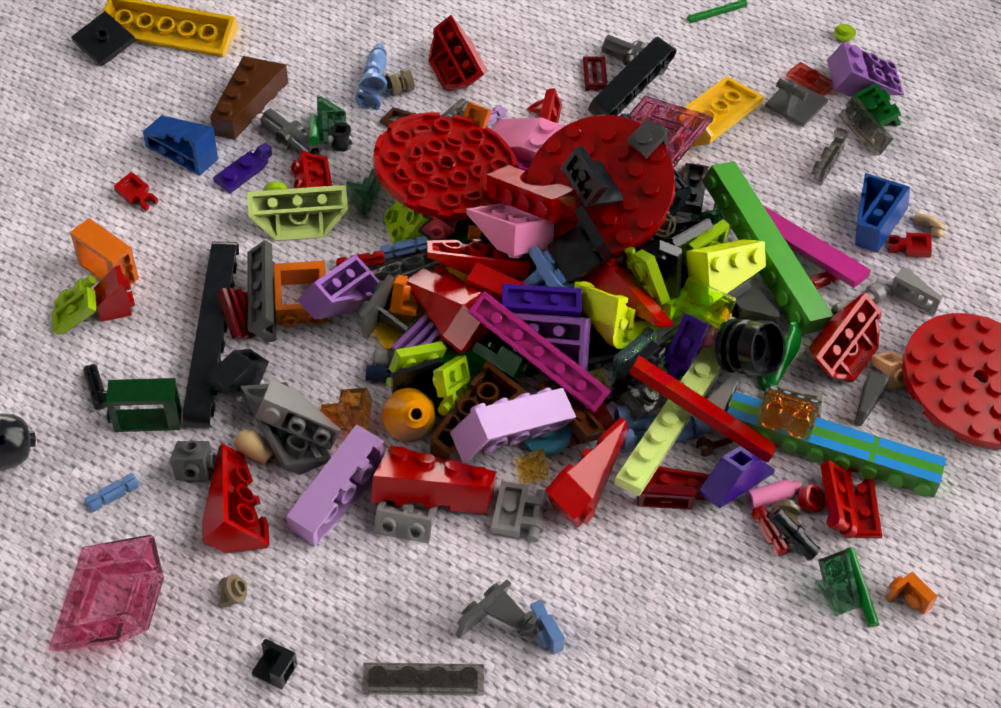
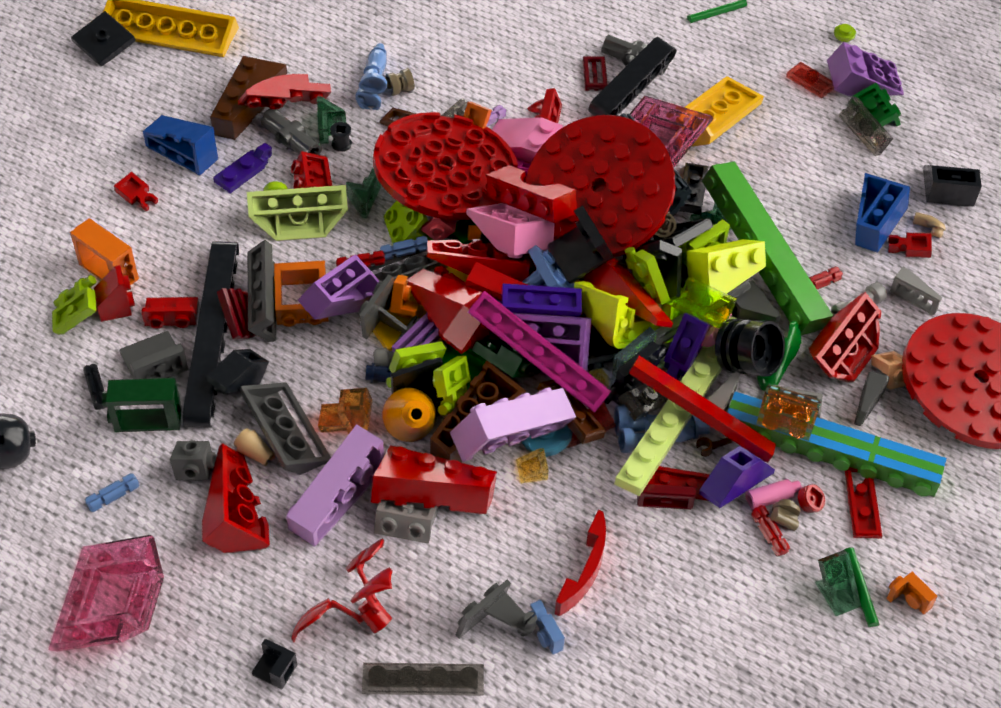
(155, 357): none -> dark grey bracket
(170, 312): none -> red bracket
(232, 590): dark tan plate -> none
(279, 89): none -> slope
(295, 414): light grey slope -> none
(313, 130): green bar -> none
(370, 610): none -> red plant
(454, 56): red wedge -> none
(510, 508): light grey plate -> none
(574, 591): none -> red slope
(580, 487): red wedge -> none
(591, 179): black bracket -> none
(648, 138): dark grey bracket -> none
(794, 534): black pin -> none
(795, 102): dark grey plate -> none
(820, 252): dark pink tile -> none
(829, 156): clear smoke plate -> none
(838, 500): red plate -> none
(951, 185): none -> black slope

